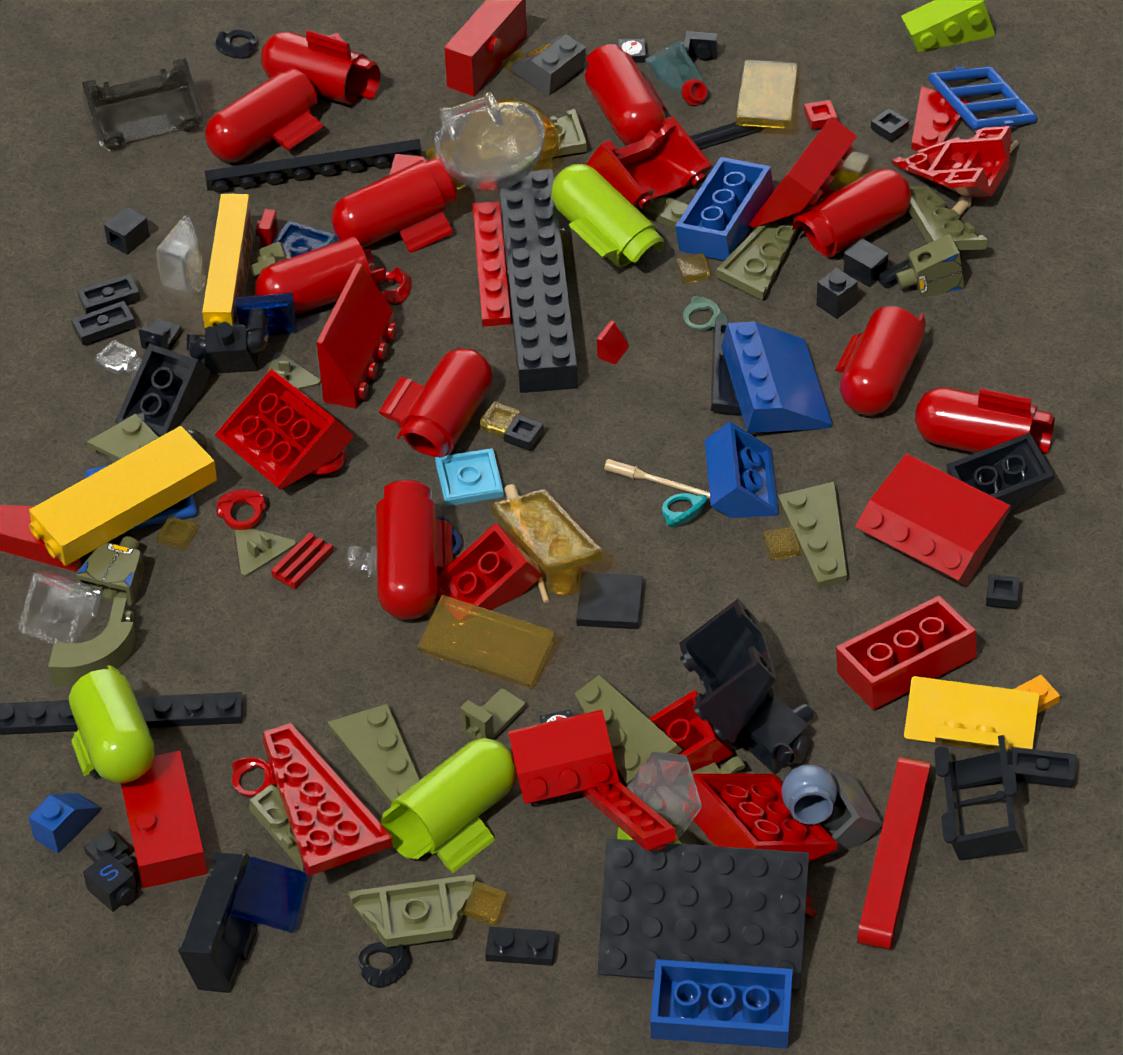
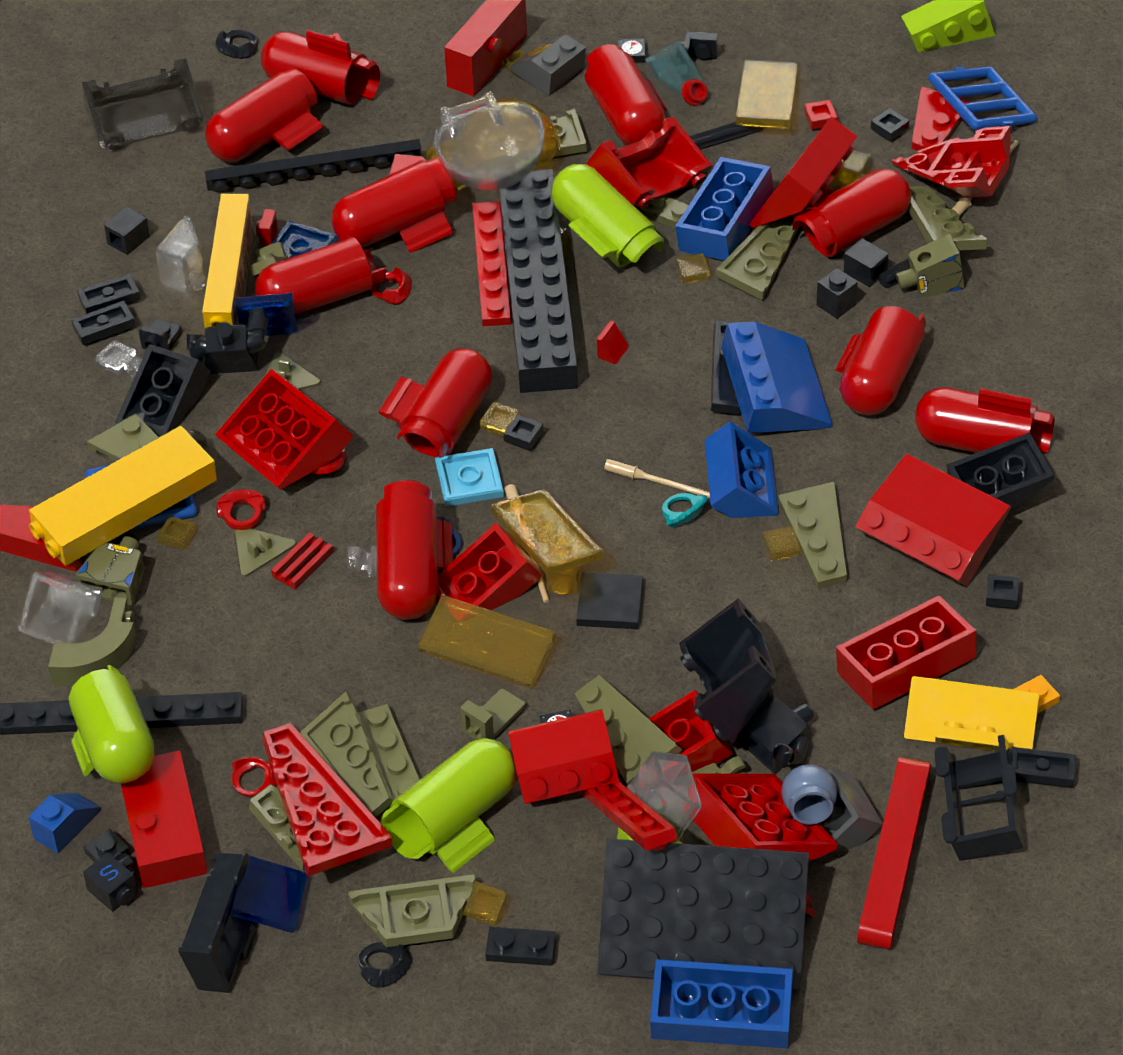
(345, 747): none -> olive wing
(354, 340): red slope -> none
(702, 303): sand green piece -> none

